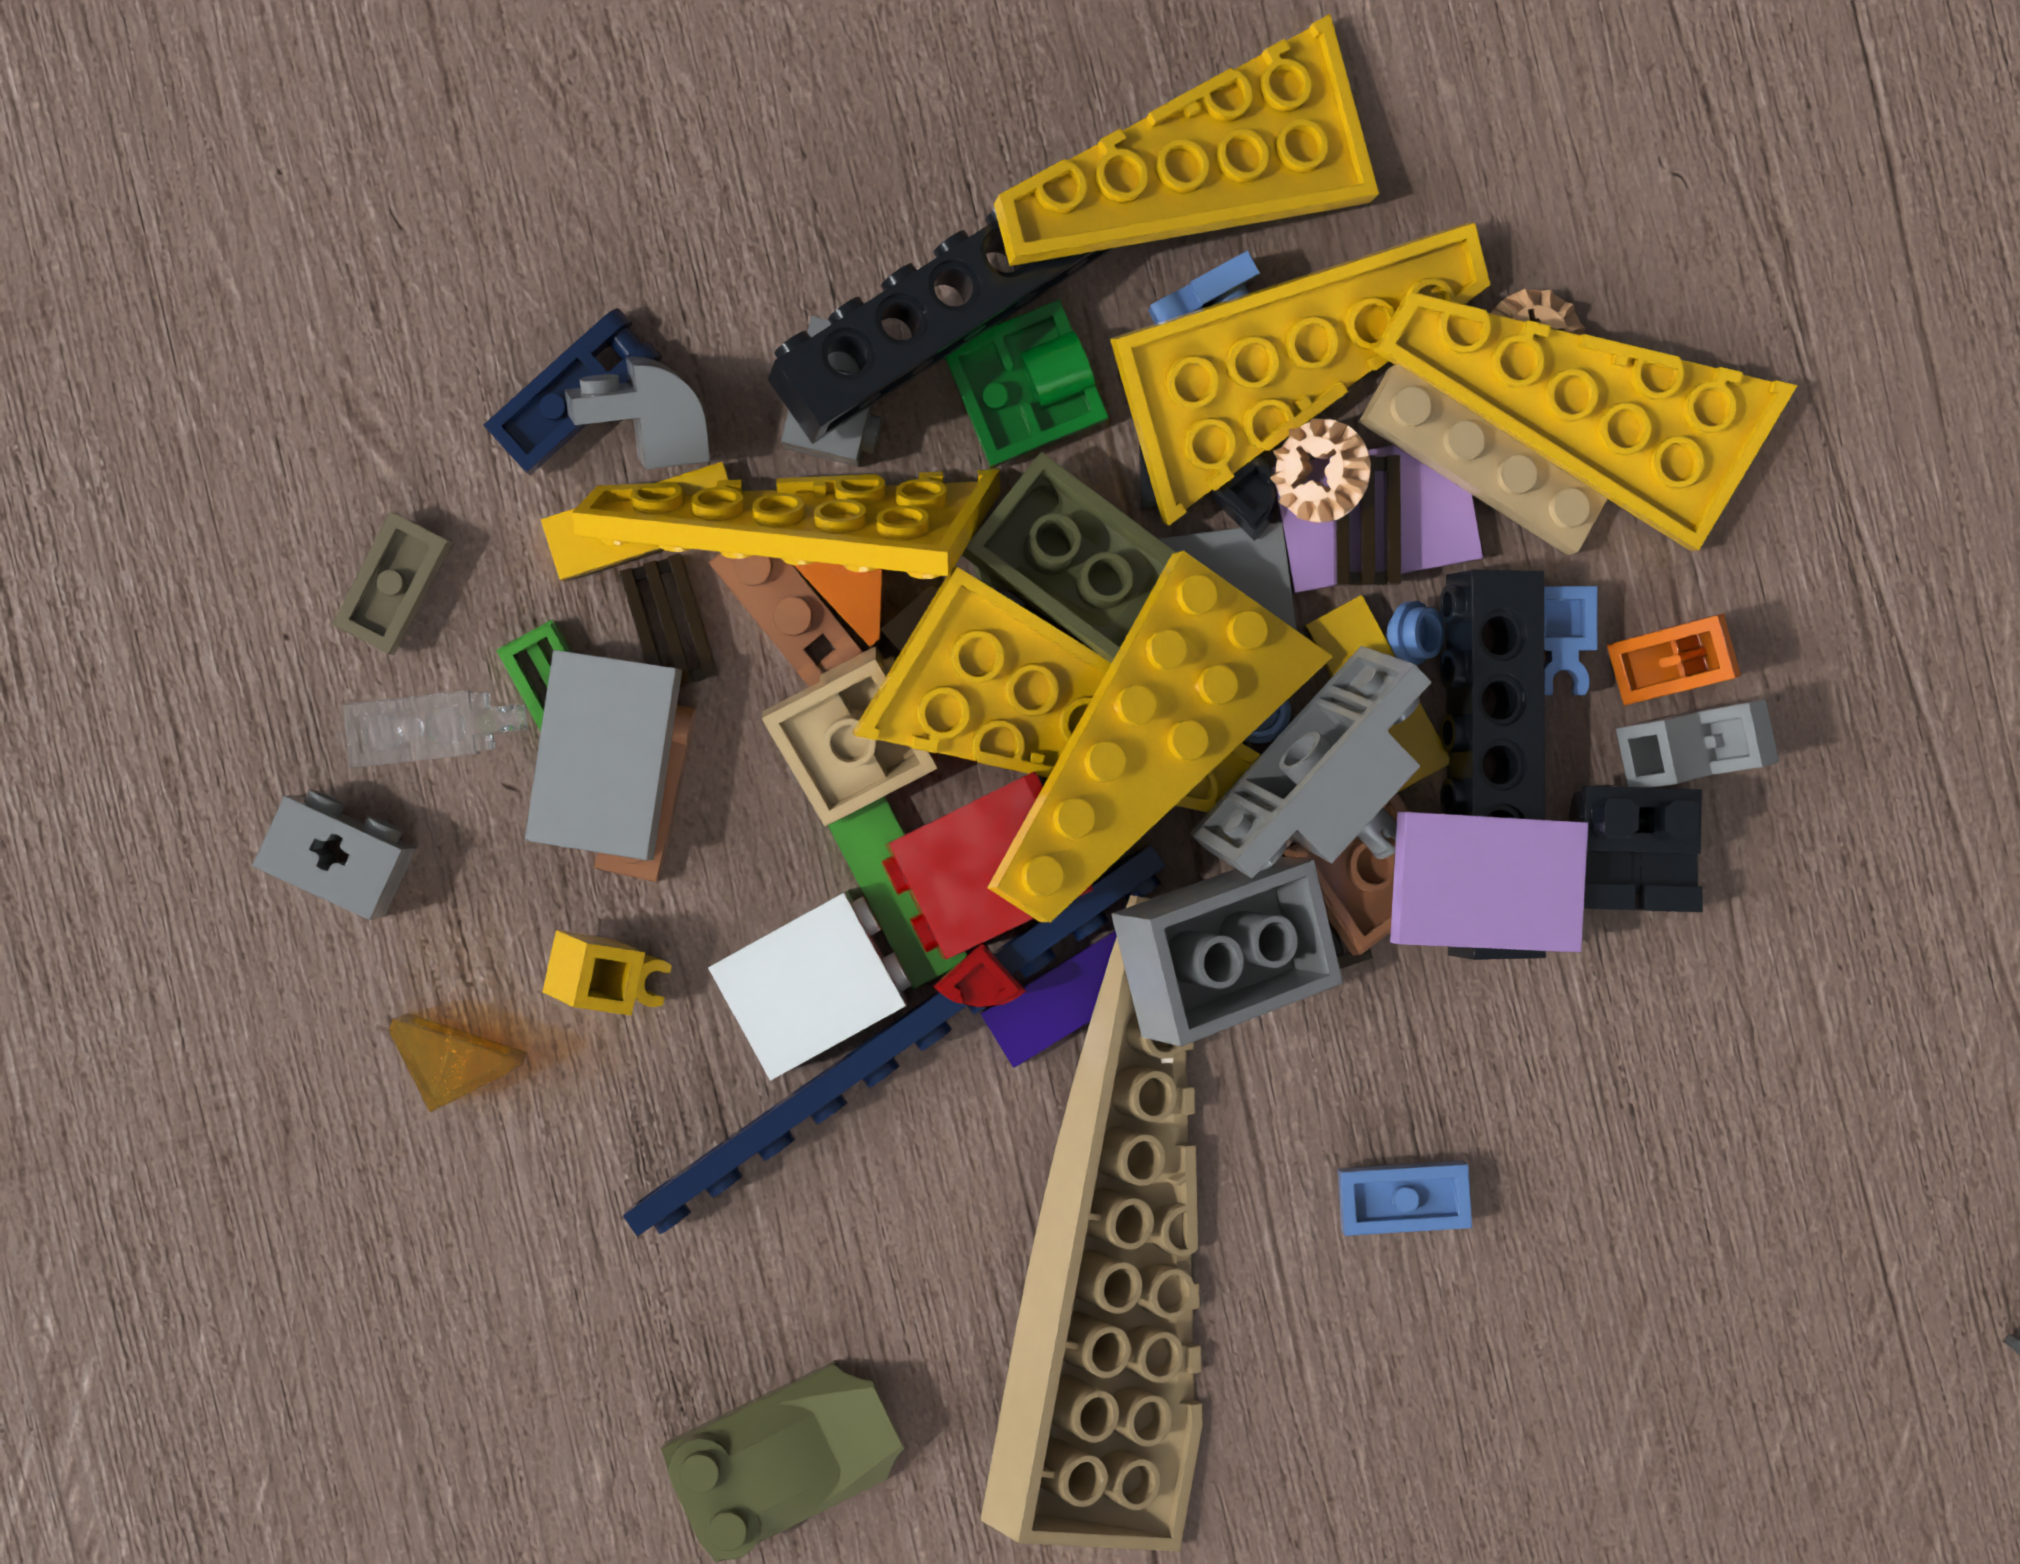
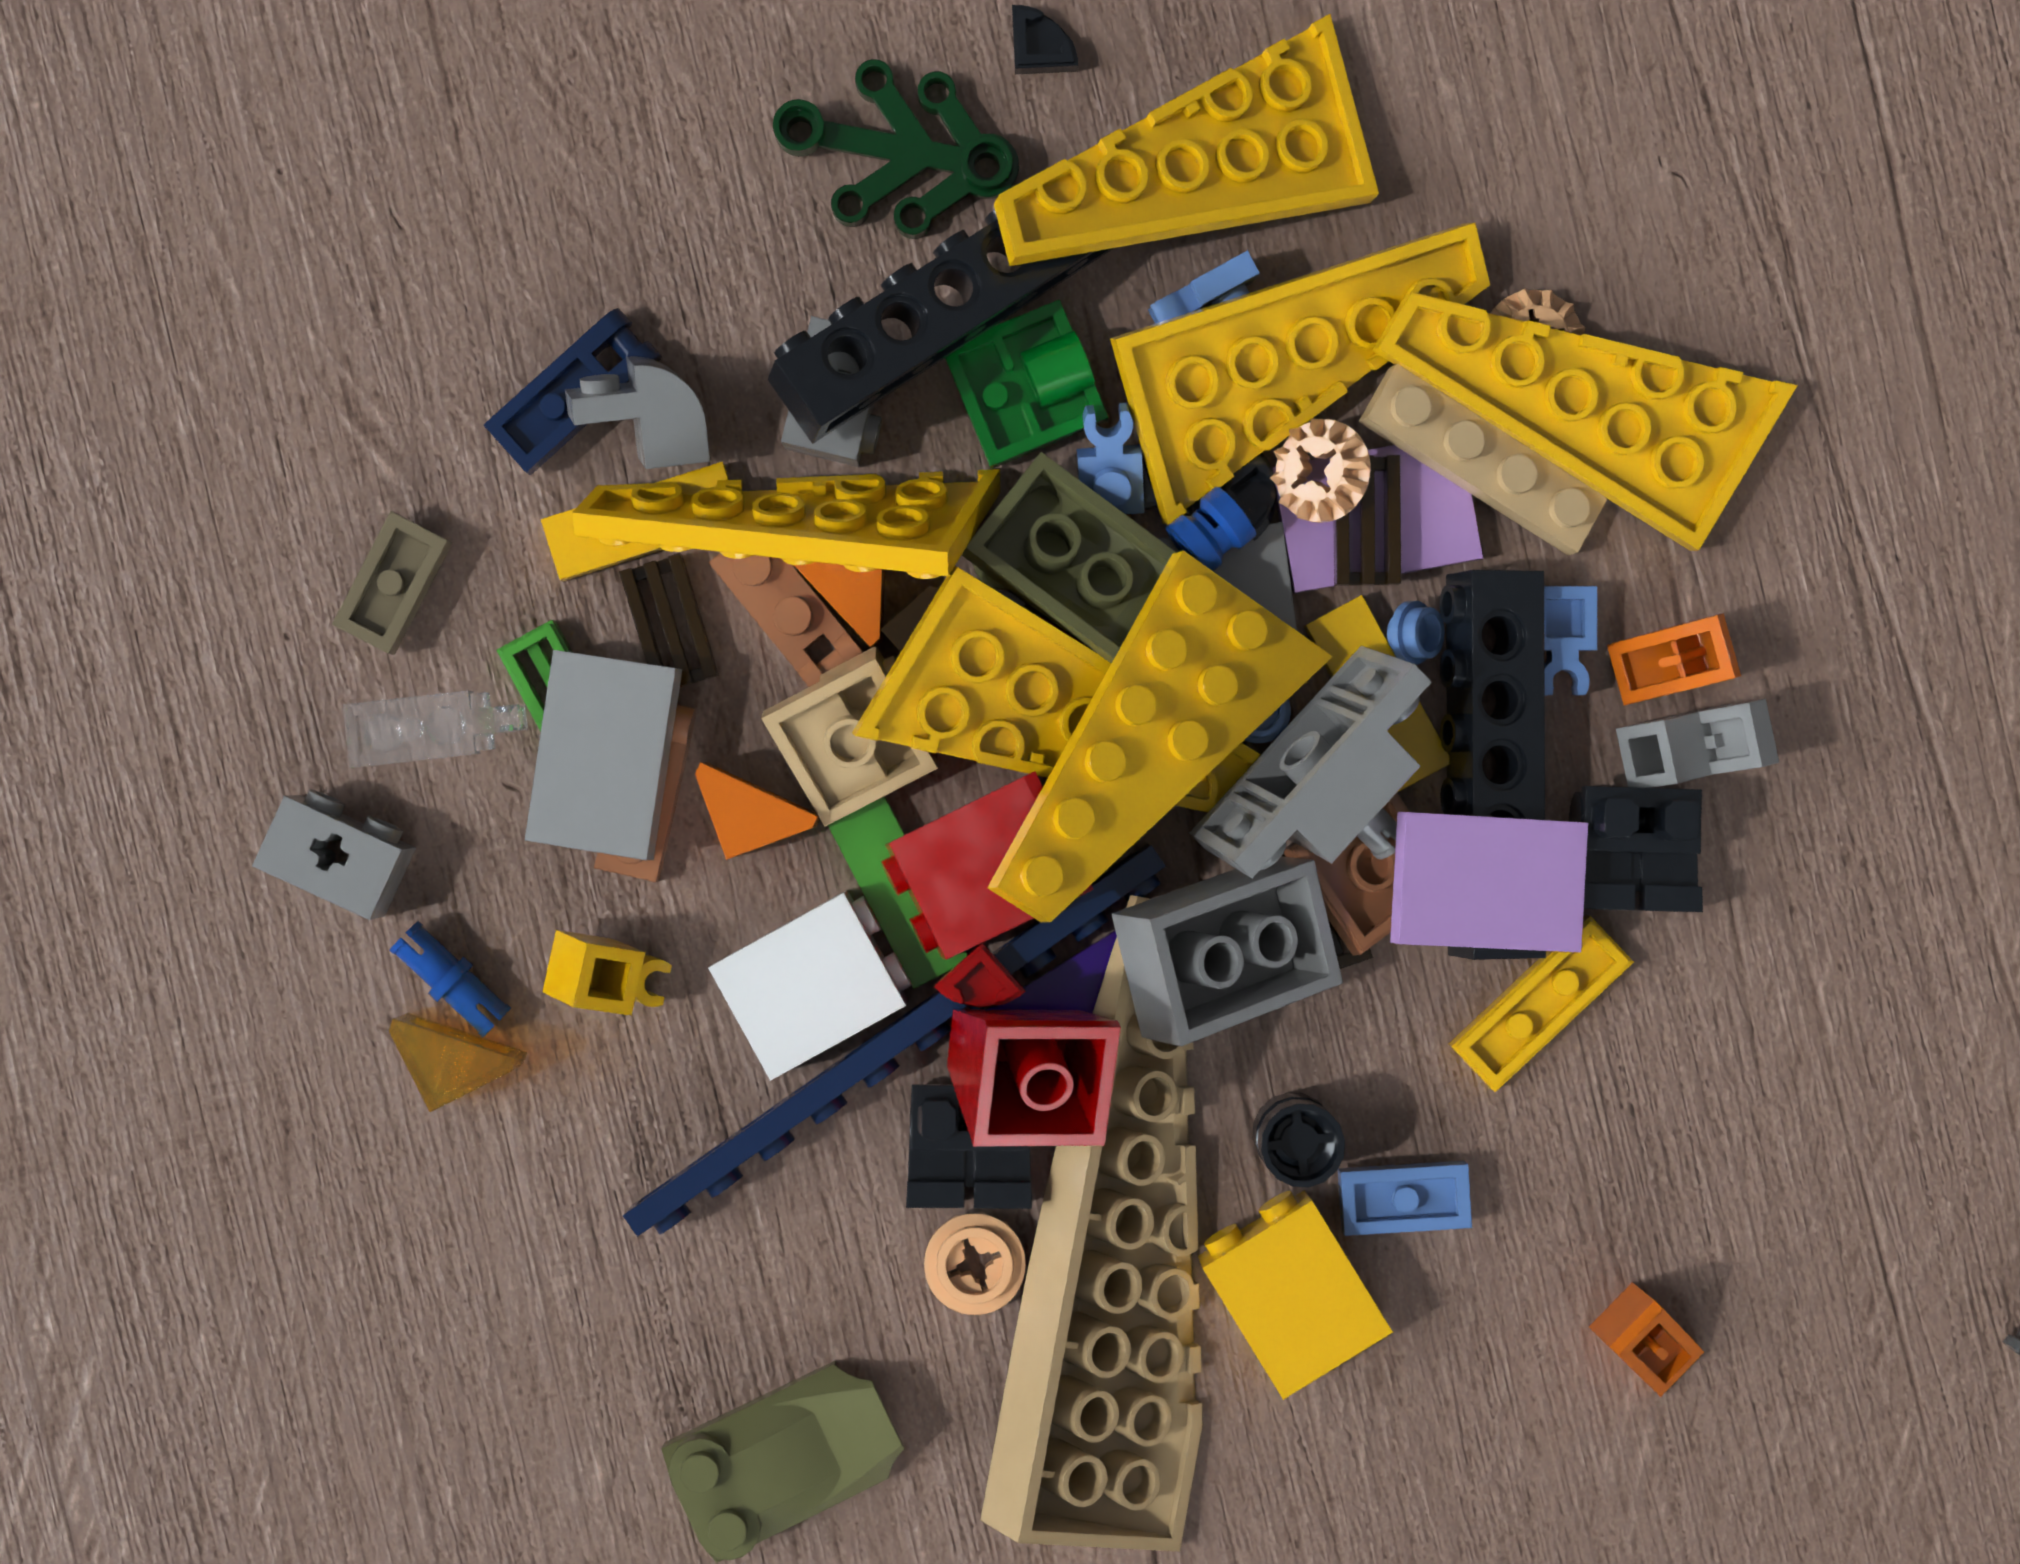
(450, 978): none -> blue pin
(747, 813): none -> orange slope
(907, 150): none -> dark green plant
(946, 1161): none -> black hips
(961, 1289): none -> light nougat gear
(1033, 1075): none -> red slope
(1040, 43): none -> black tile
(1111, 467): none -> medium blue plate
(1212, 529): none -> blue wheel
(1292, 1292): none -> yellow brick
(1298, 1139): none -> black wheel
(1539, 1006): none -> yellow tile
(1646, 1338): none -> orange slope

